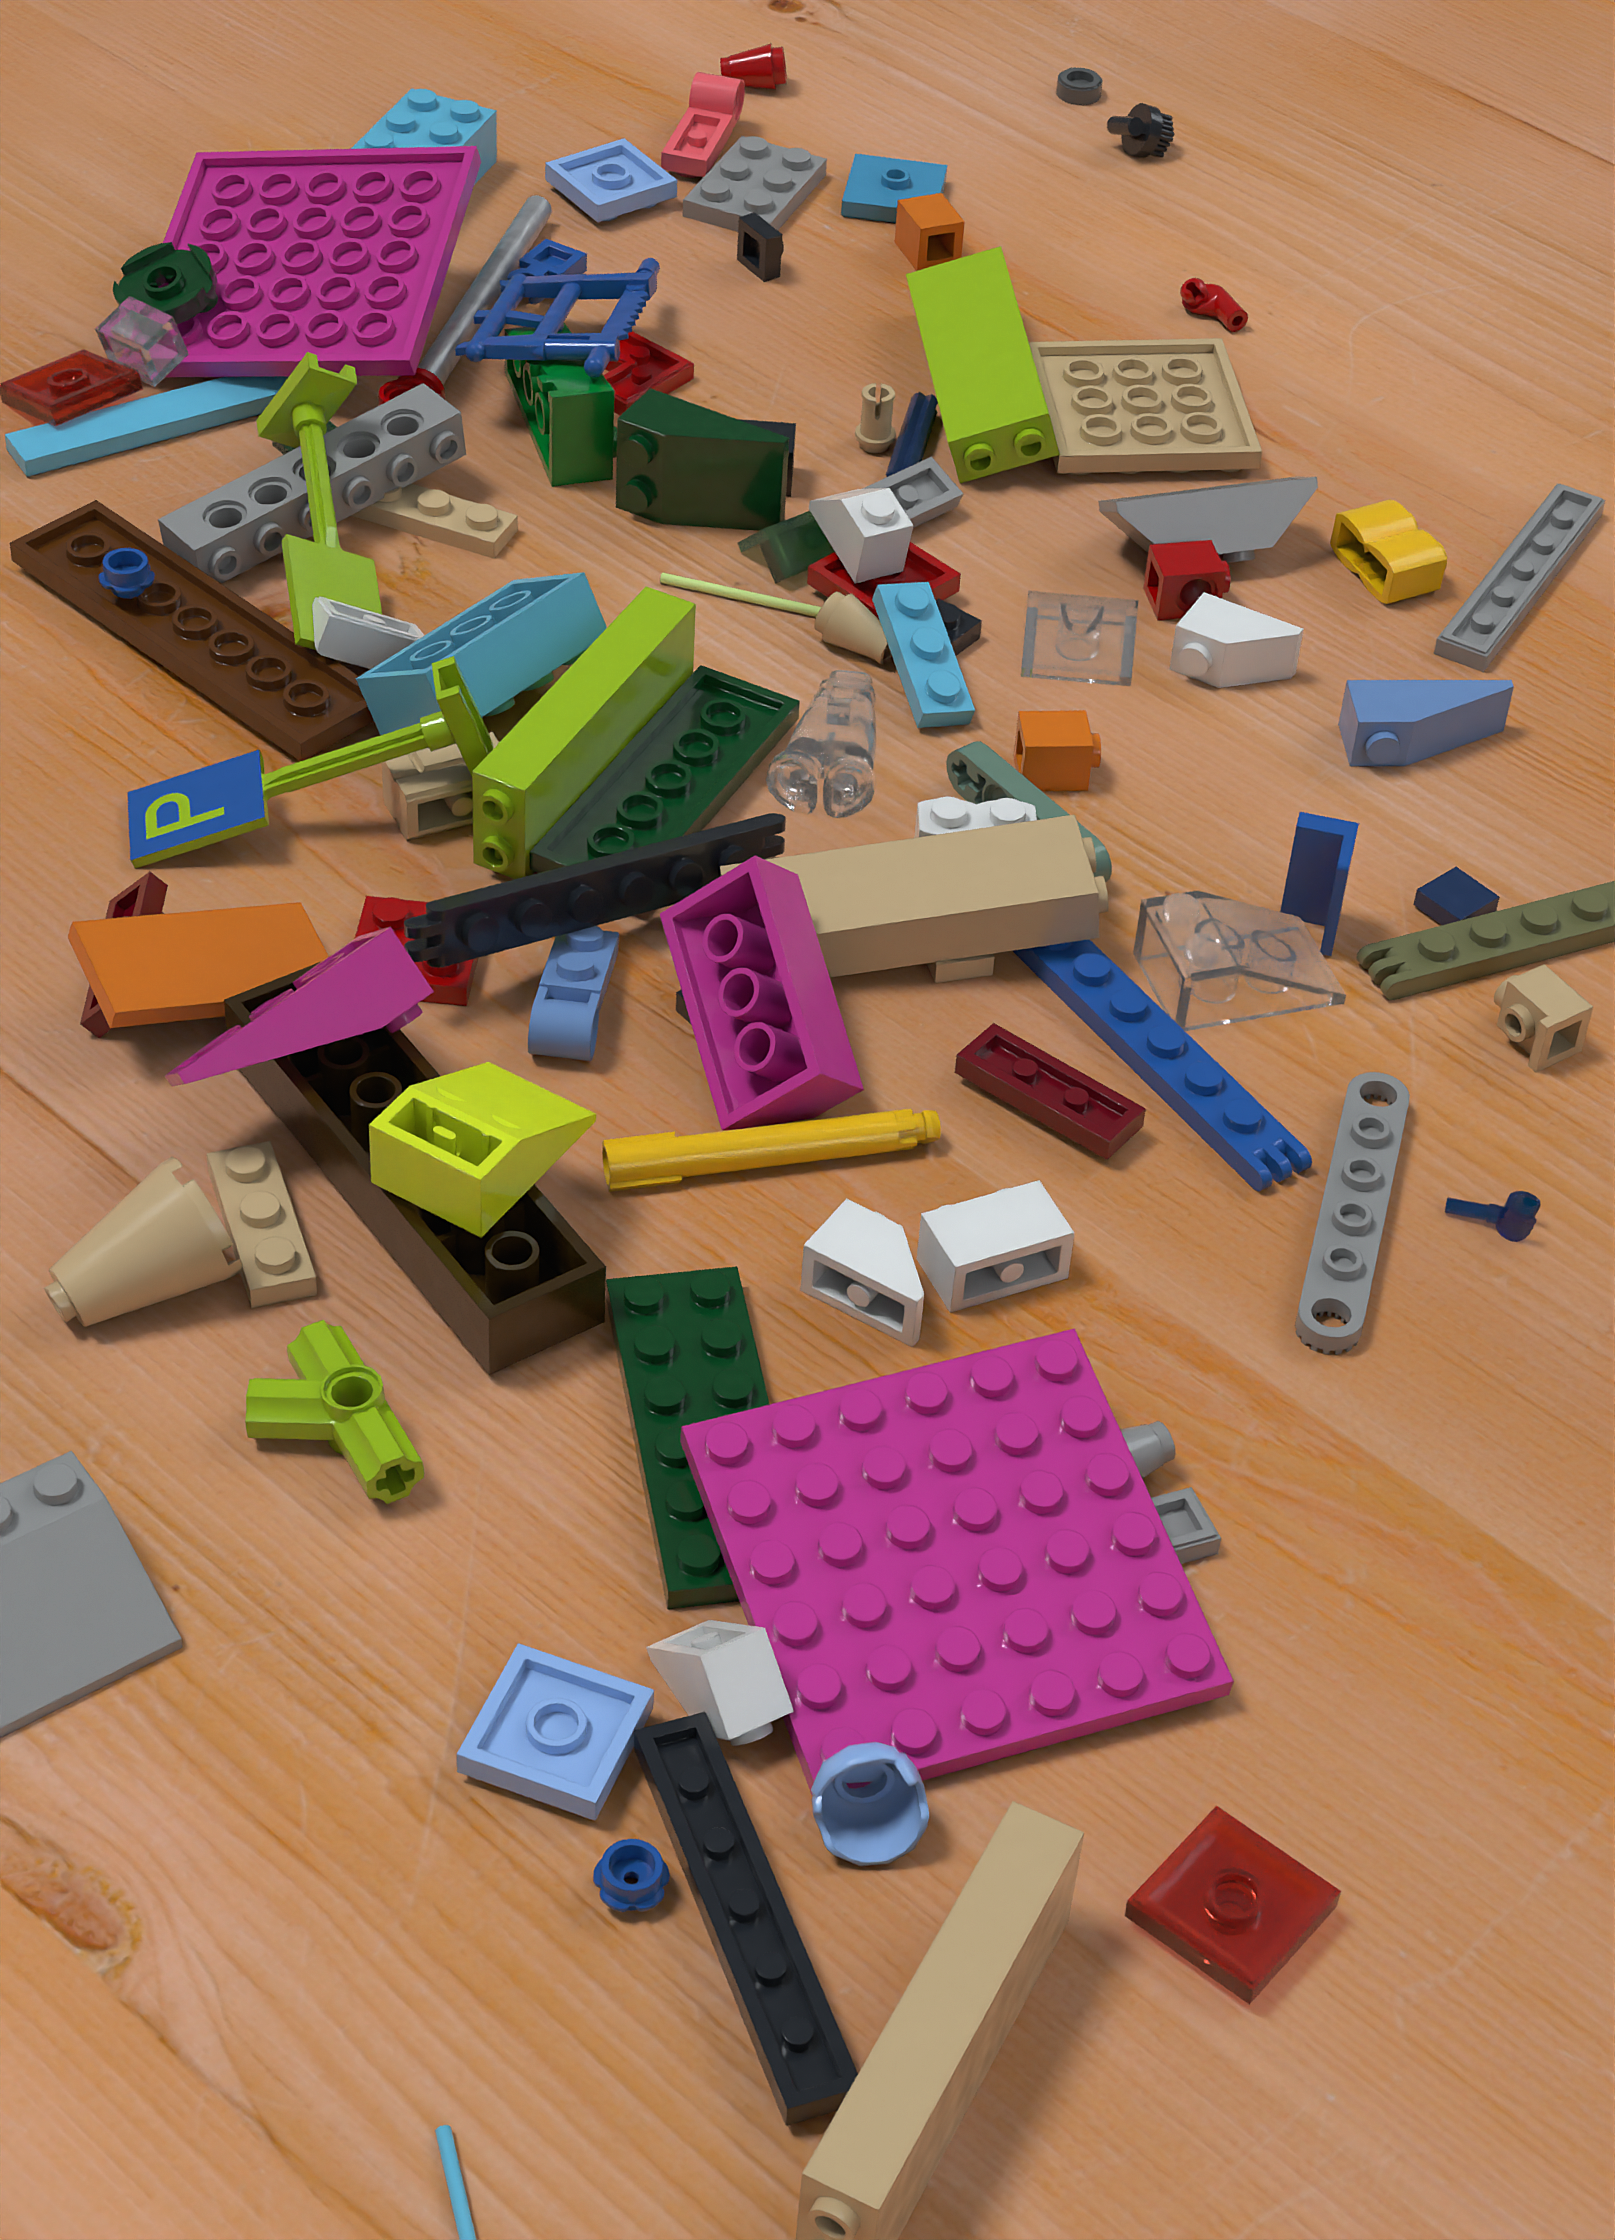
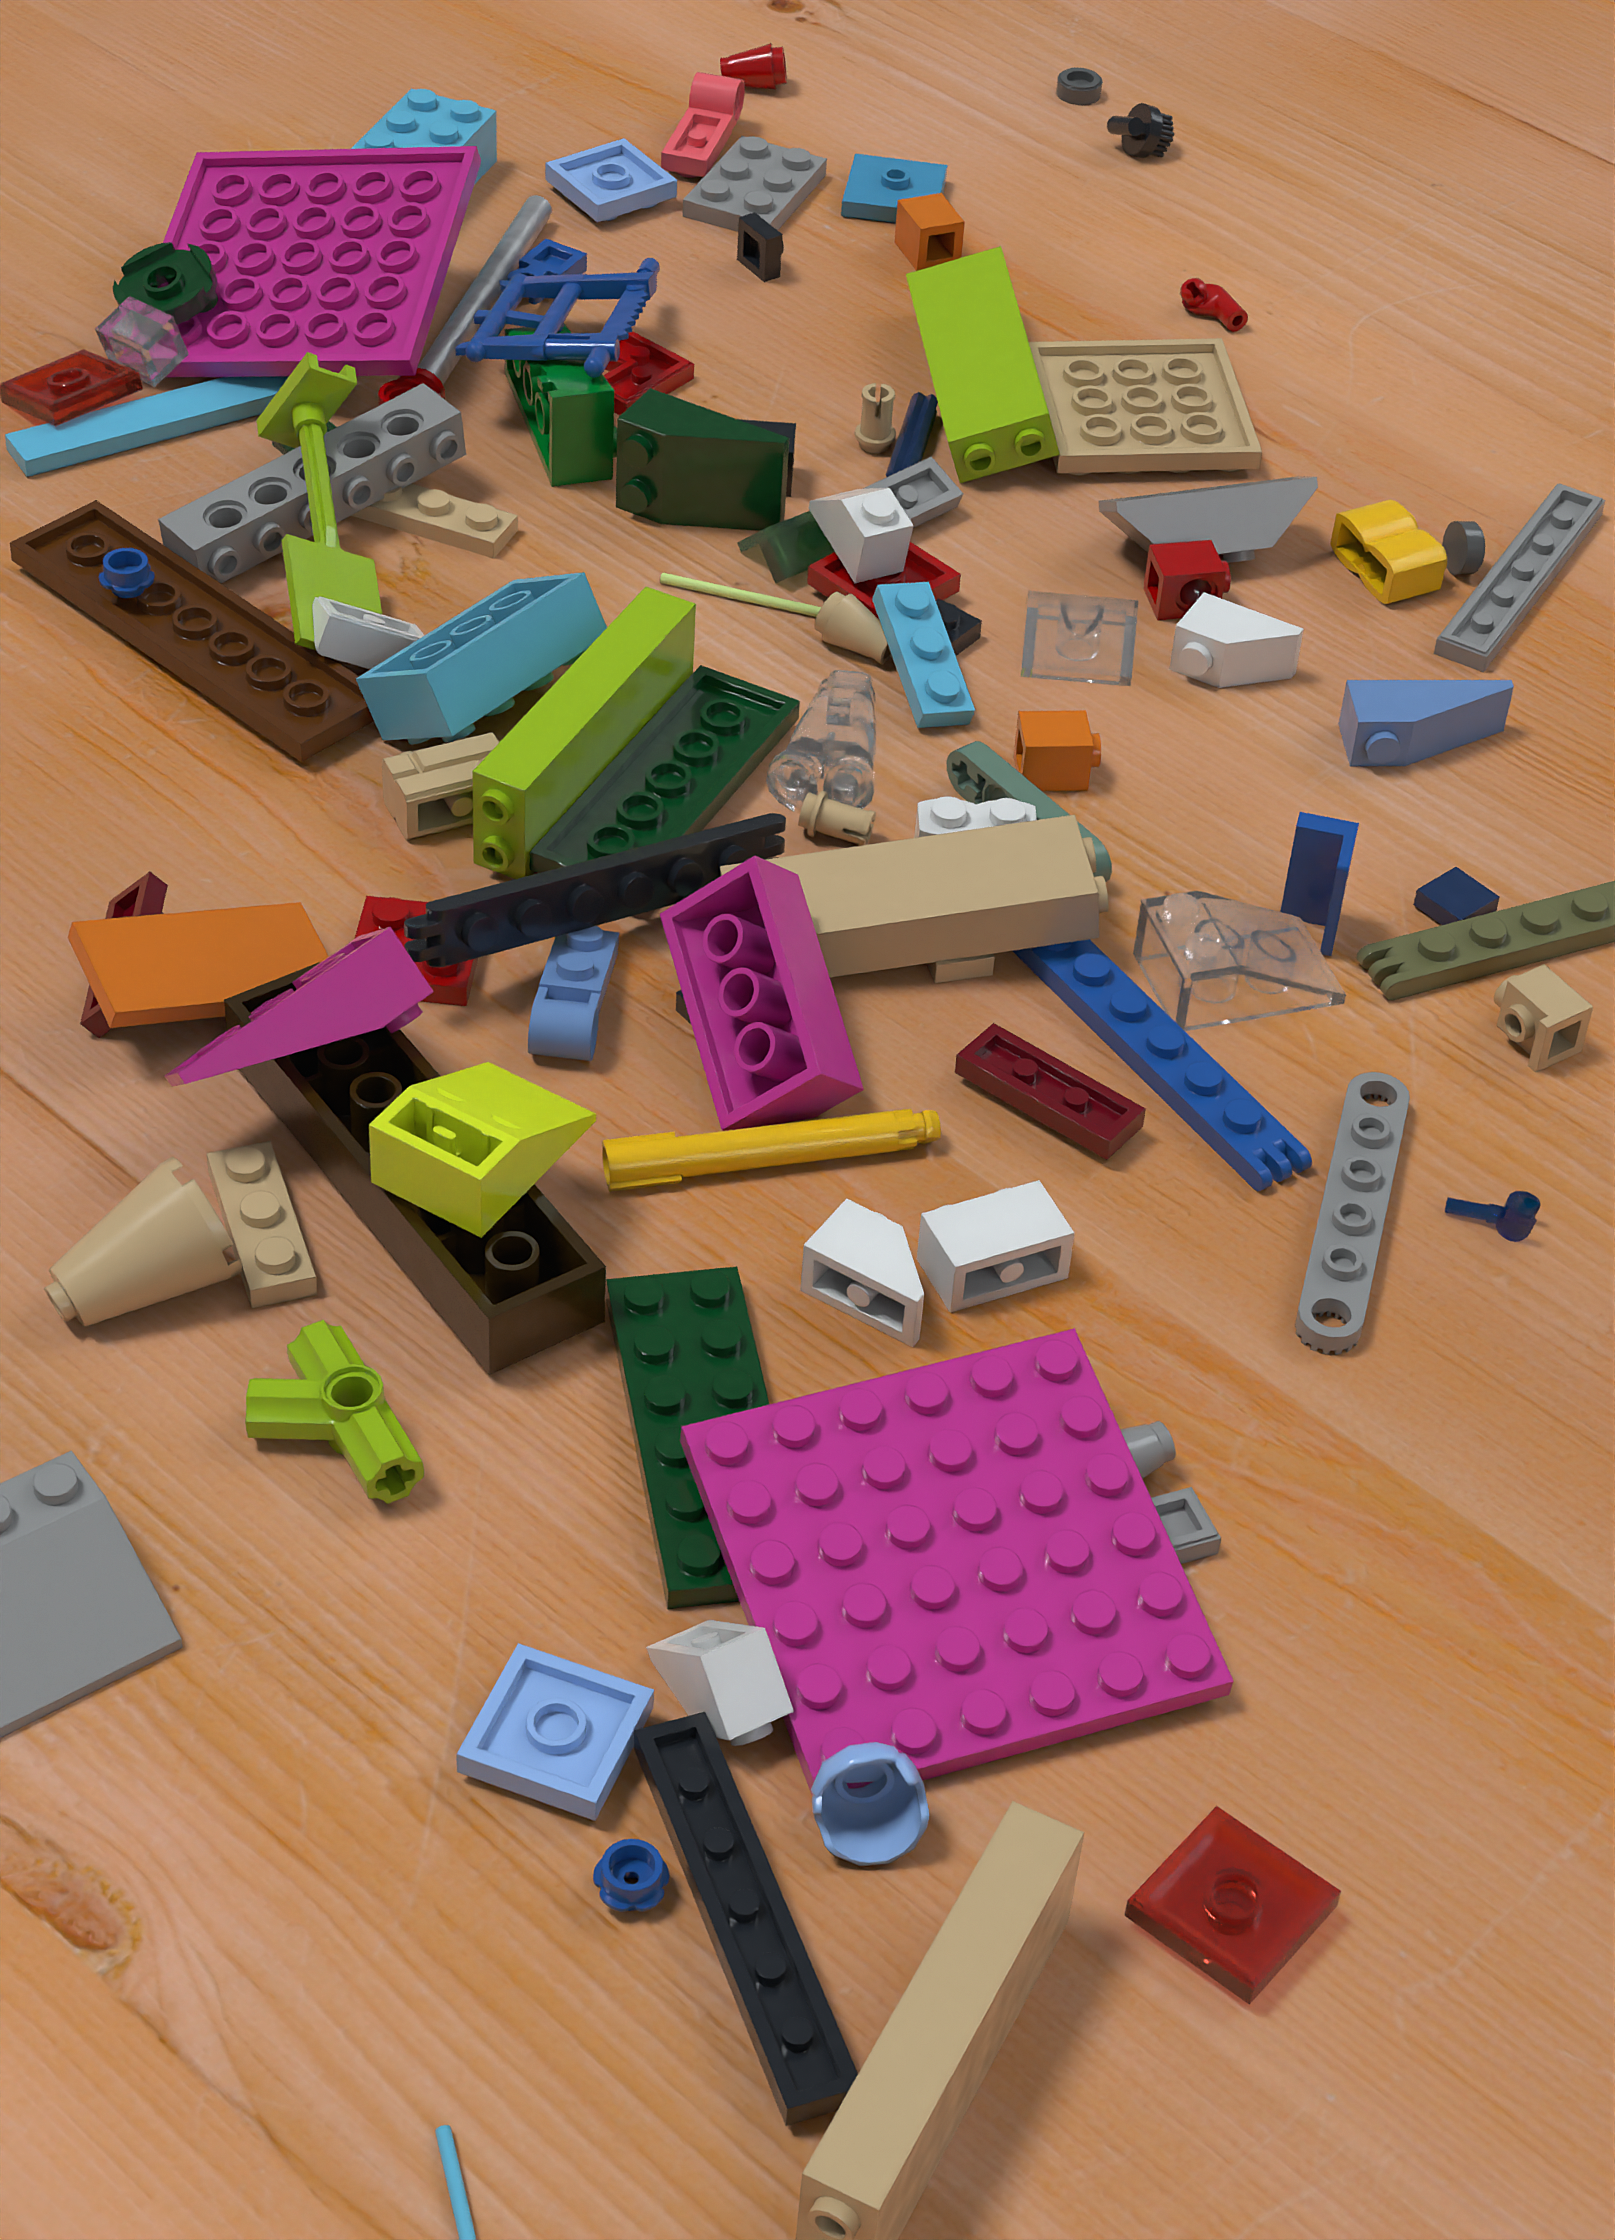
(234, 793): piece -> none
(836, 819): none -> tan pin
(1464, 547): none -> dark grey tile

